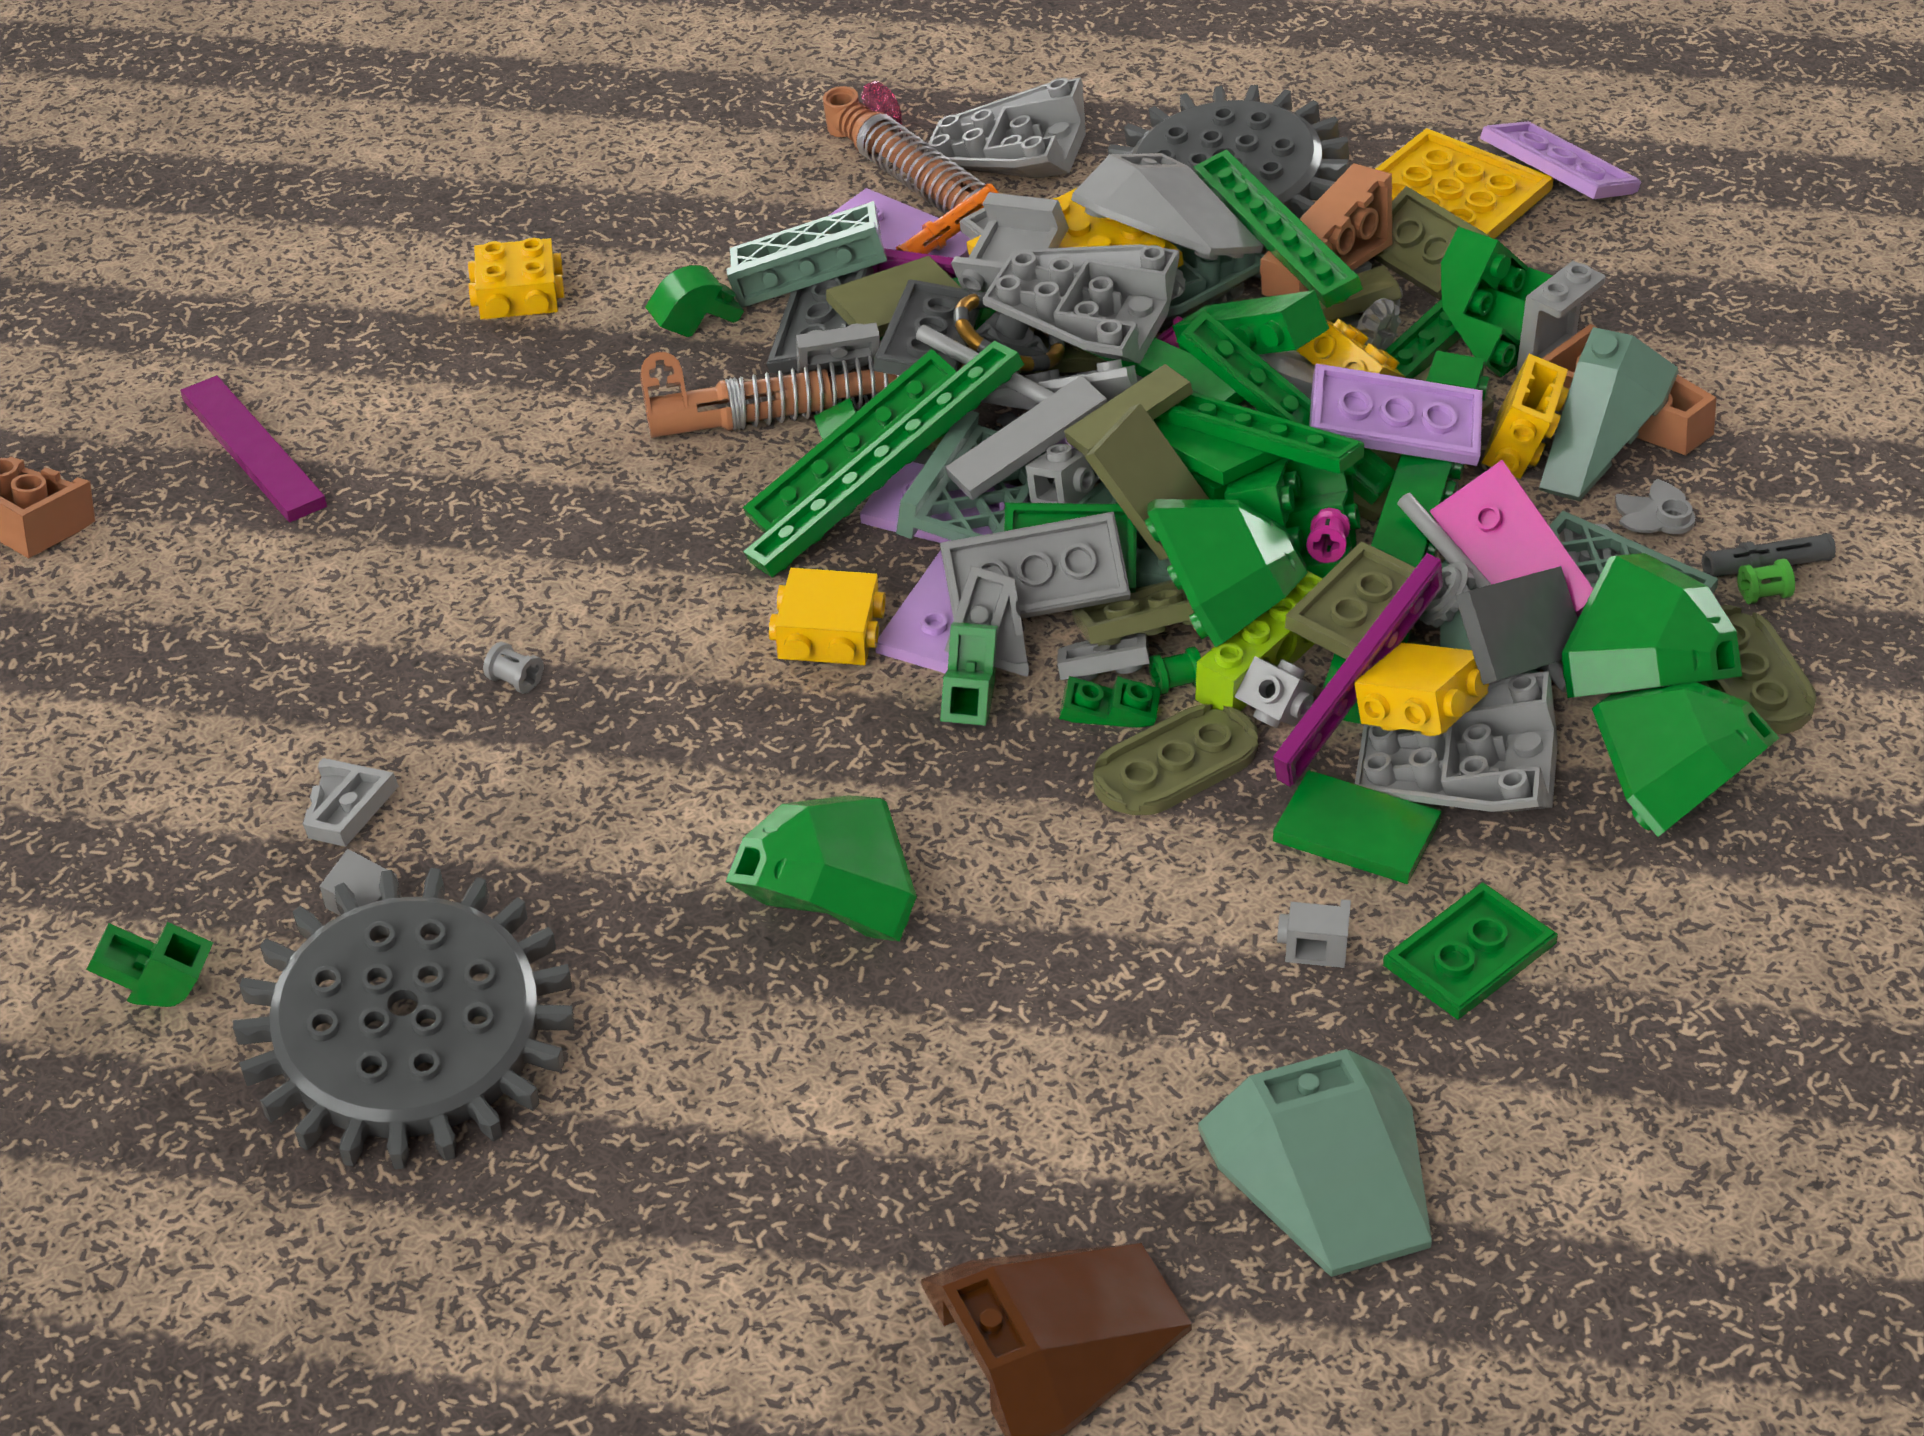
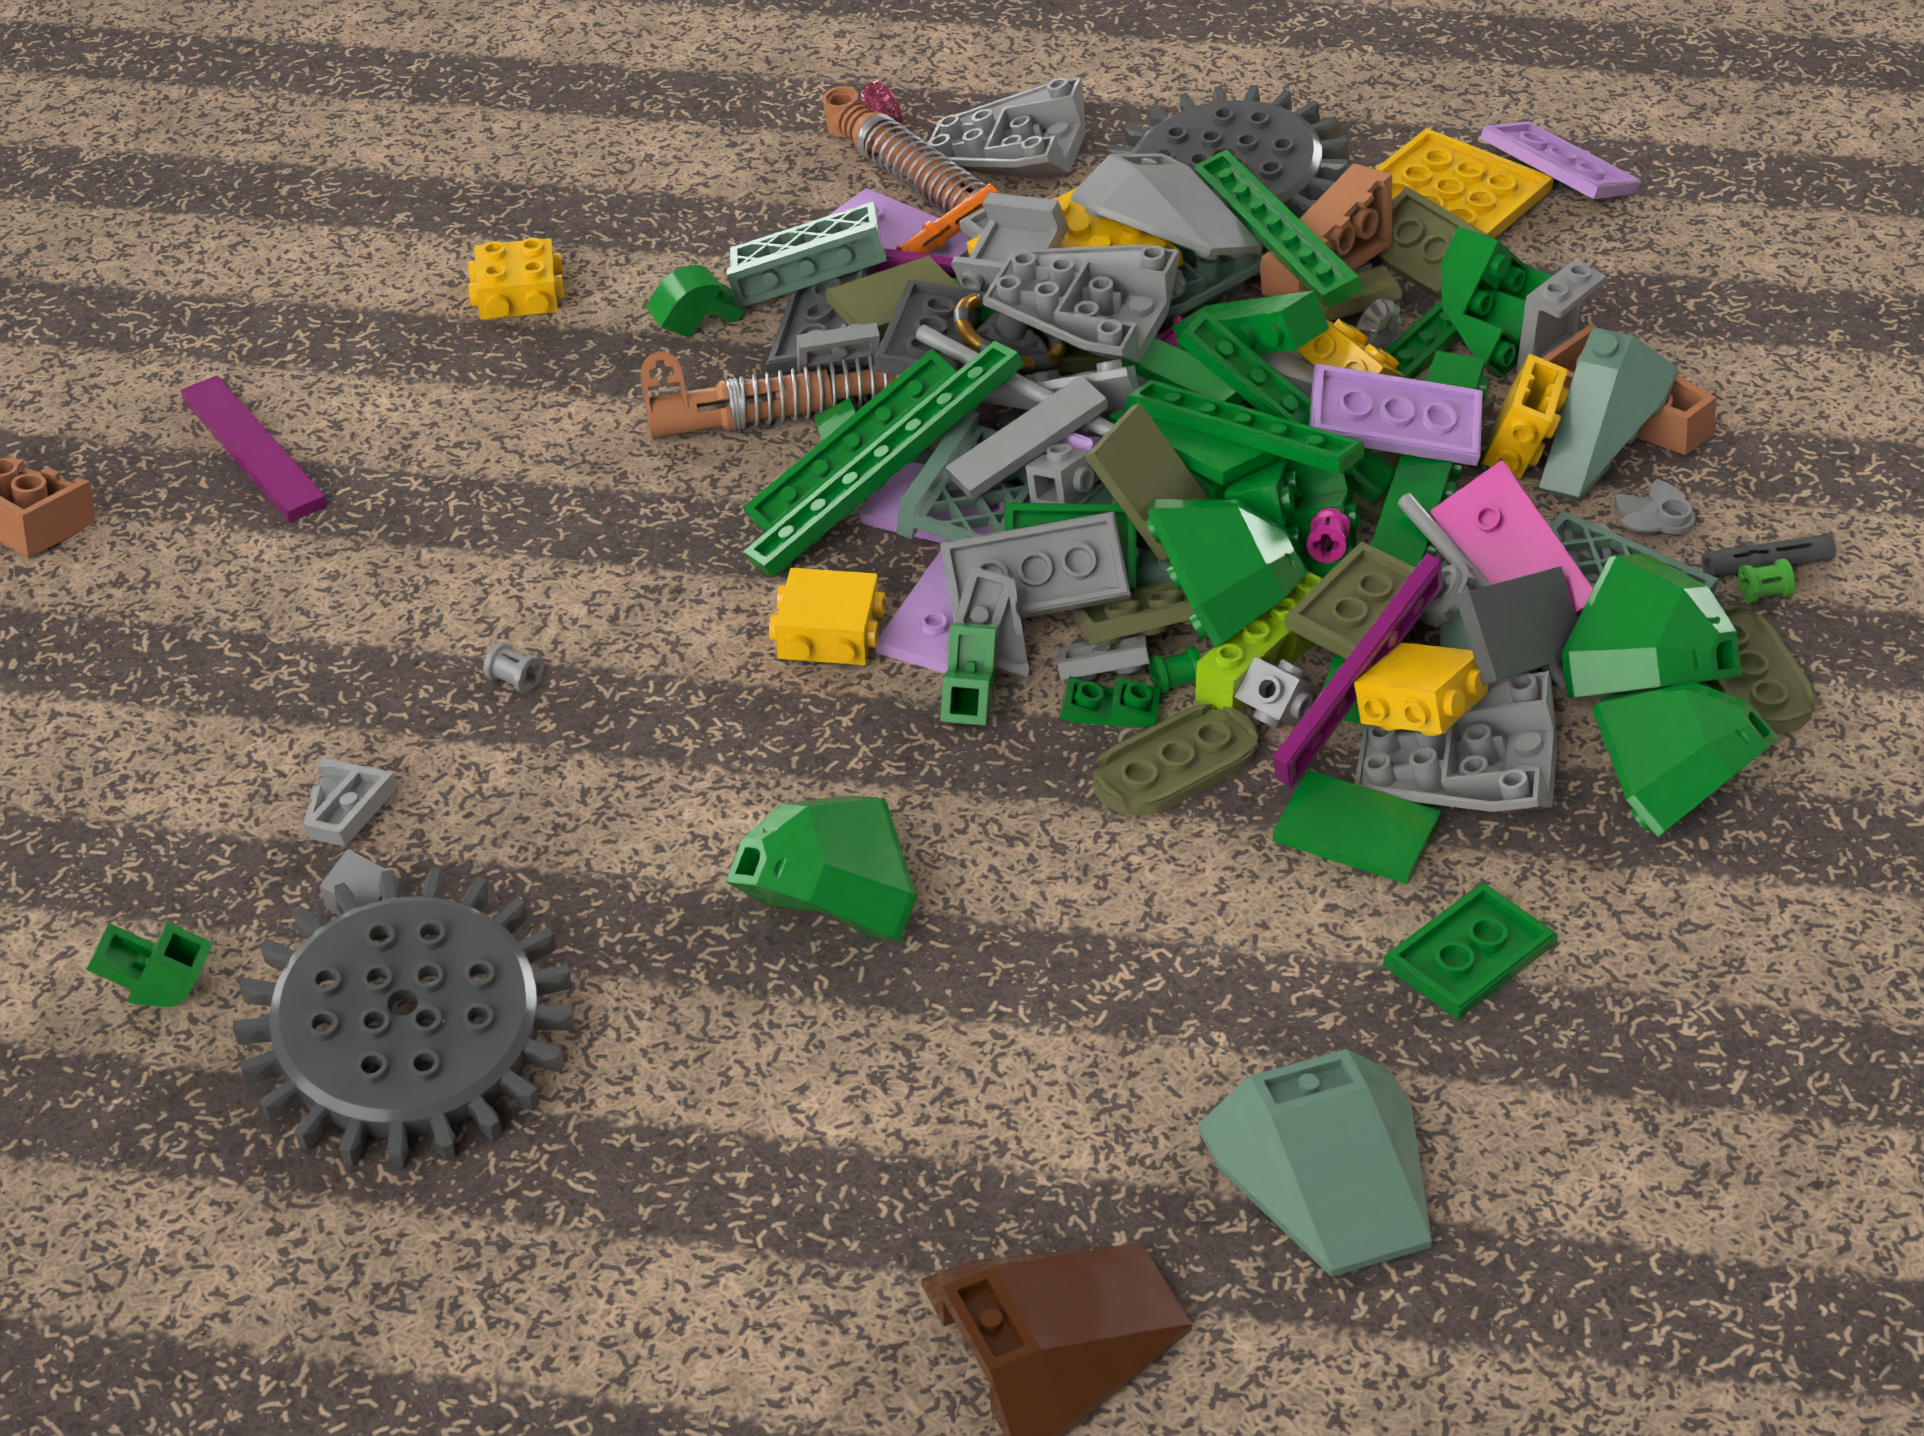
(1156, 394): olive tile -> none
(1315, 933): light grey brick -> none

